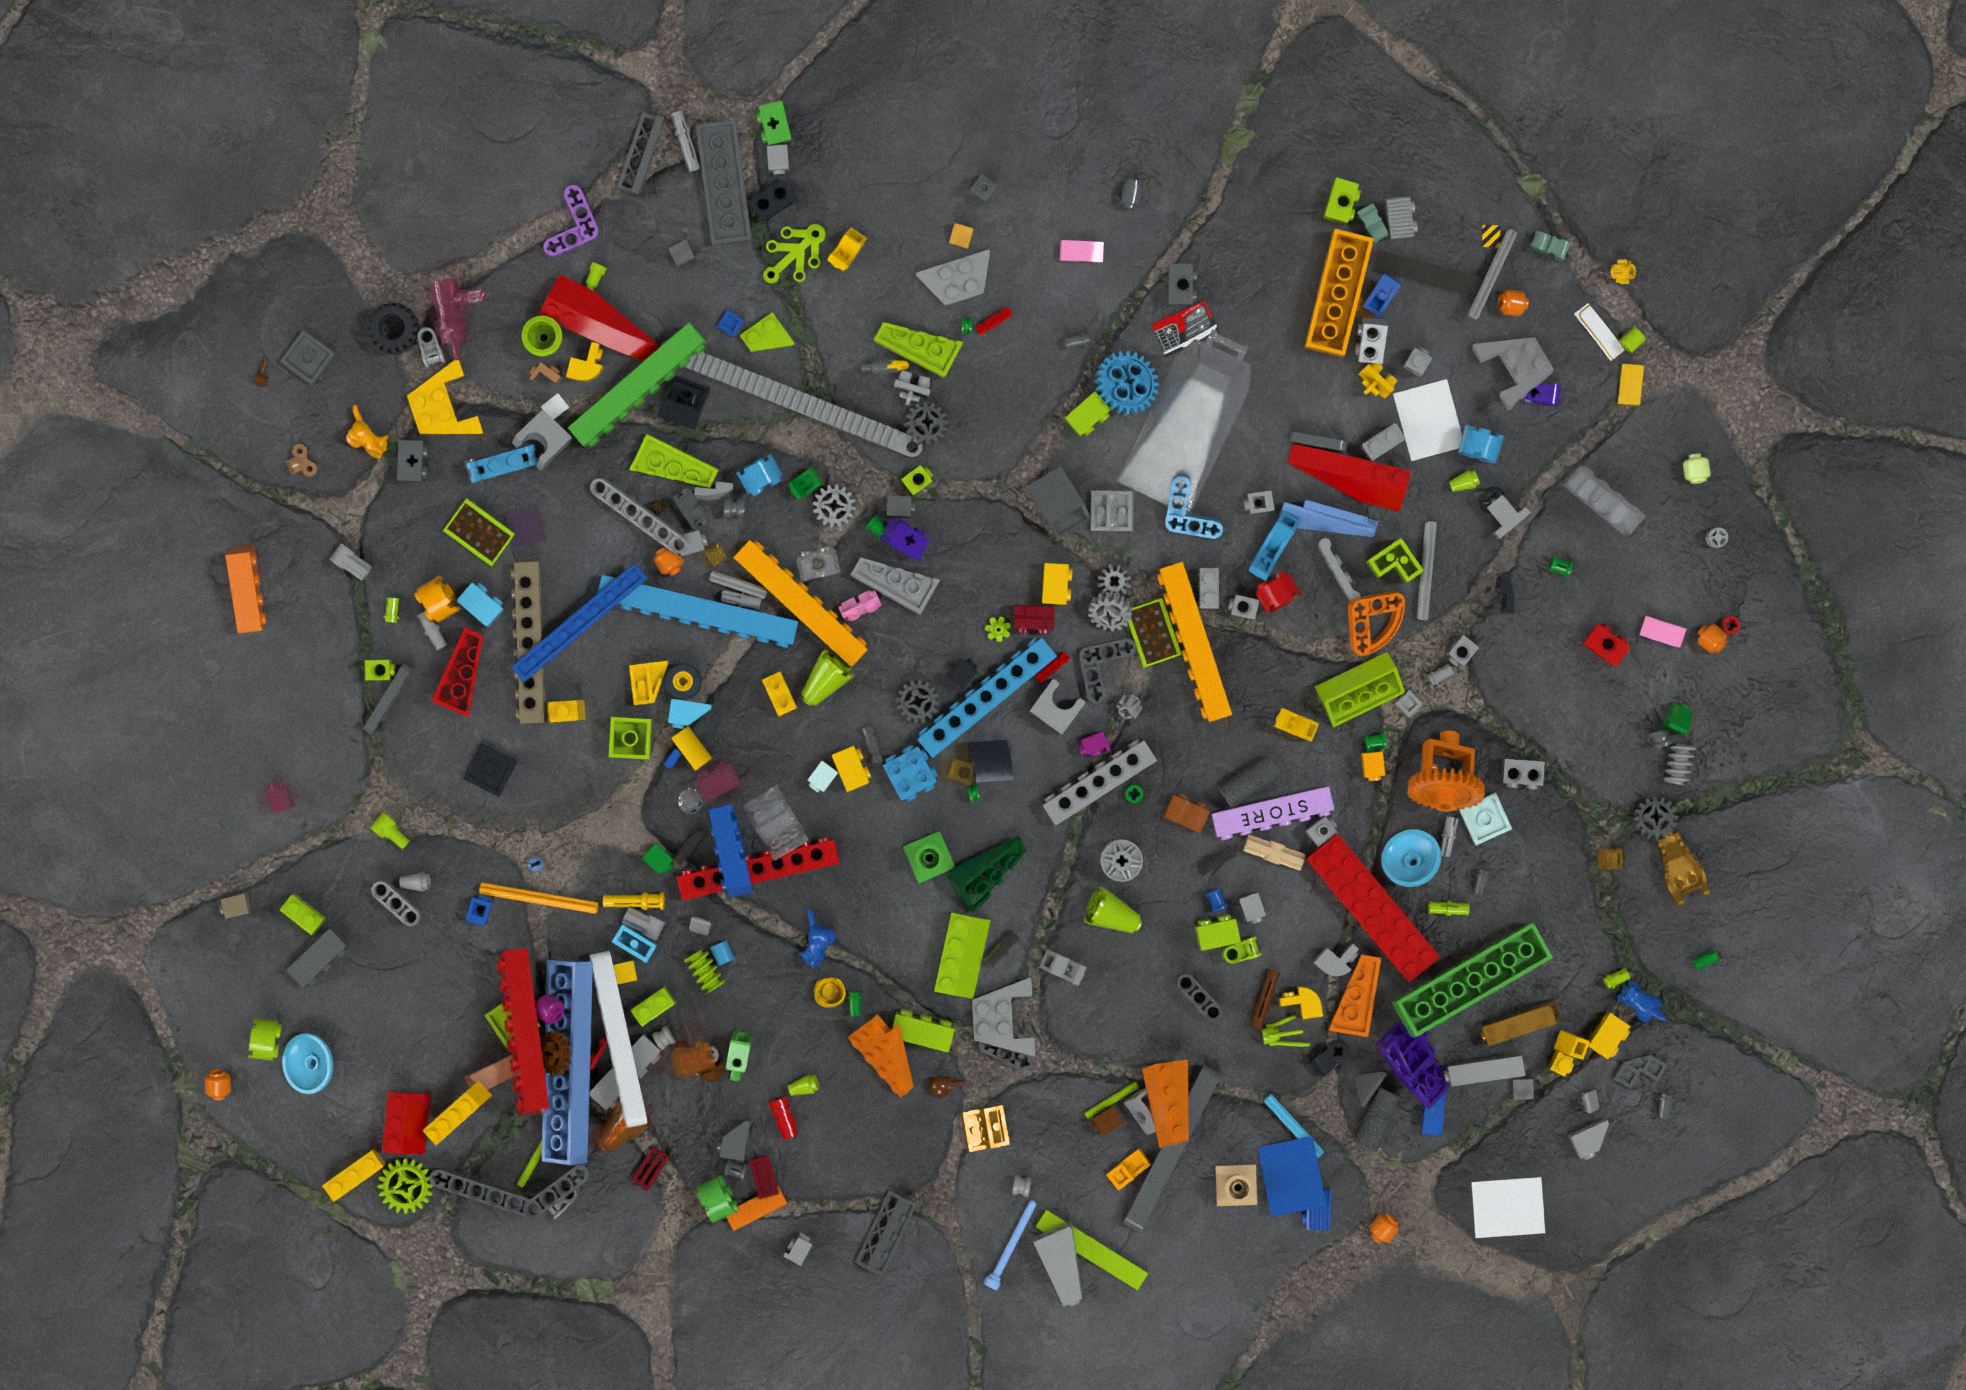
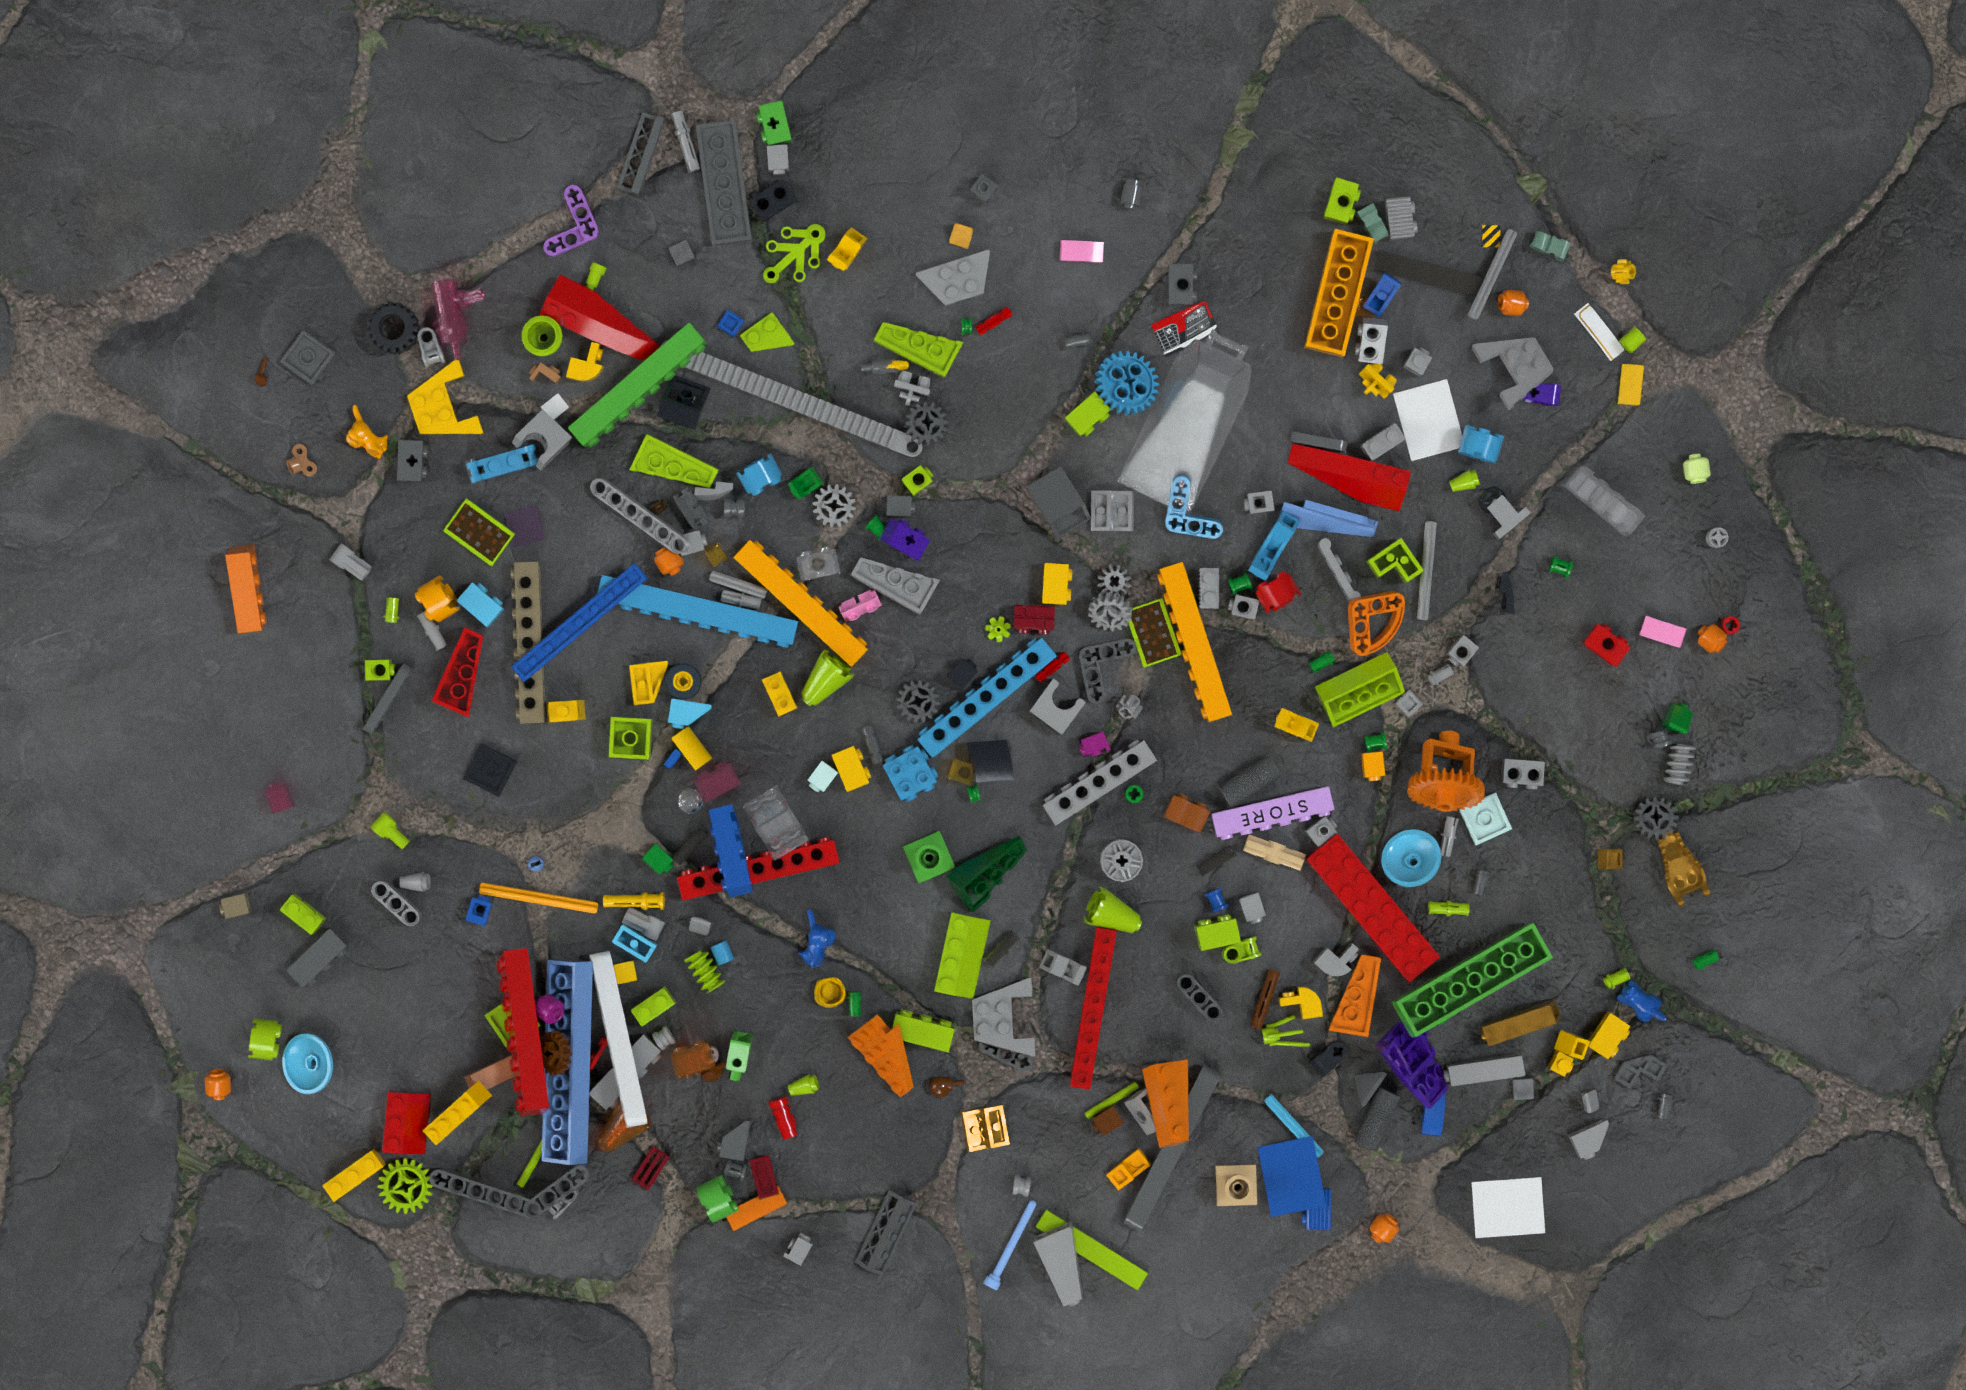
(1092, 1008): none -> red brick
(1240, 583): none -> green bush
(1322, 661): none -> green pin

